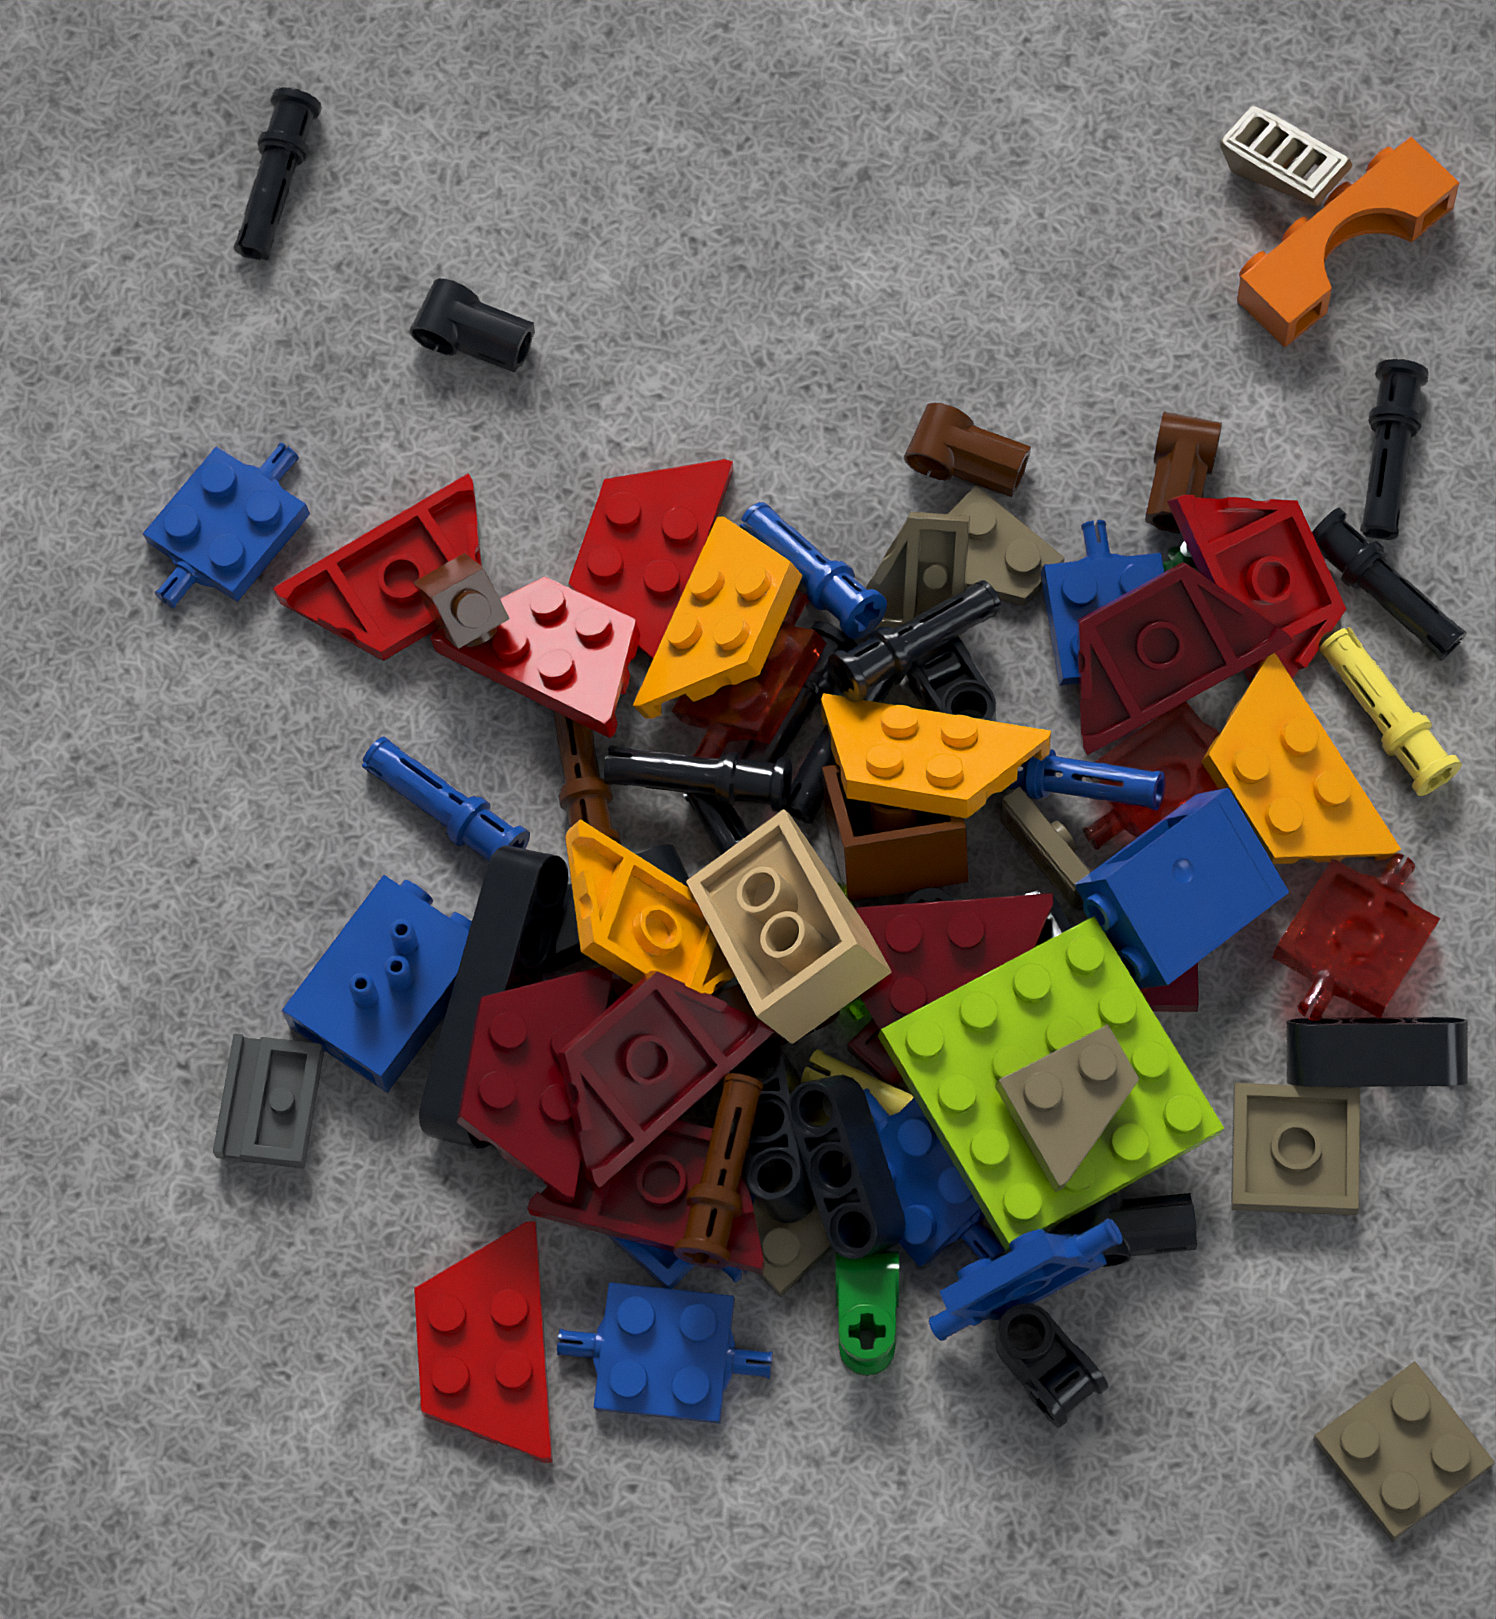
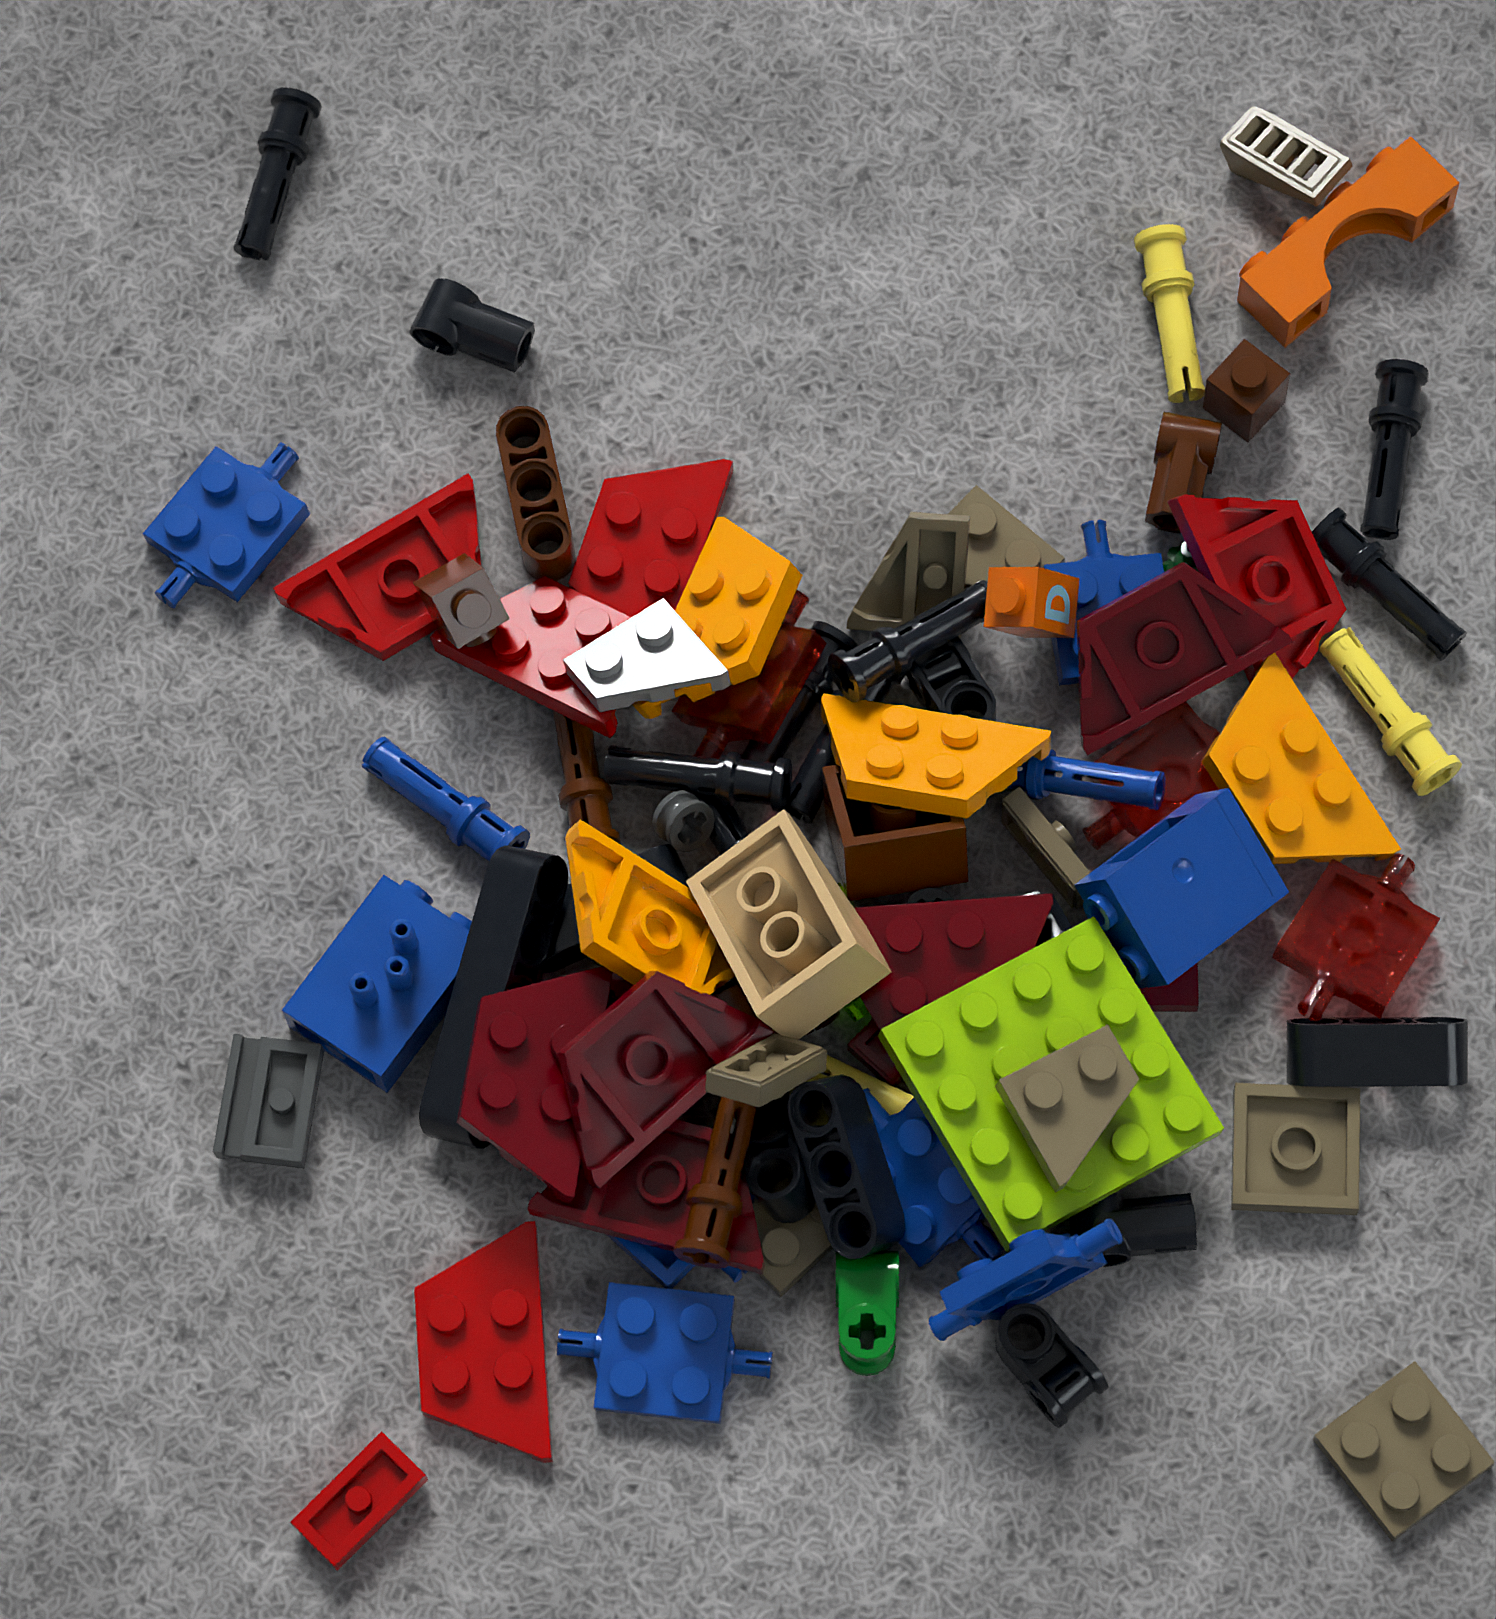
(359, 1500): none -> red plate
(533, 469): none -> reddish brown beam
(644, 661): none -> wing
(697, 816): none -> dark grey bush
(766, 1070): none -> dark tan plate
(827, 582): blue pin -> none
(953, 446): reddish brown piece -> none
(1031, 602): none -> orange brick
(1168, 288): none -> light yellow pin
(1246, 390): none -> reddish brown brick

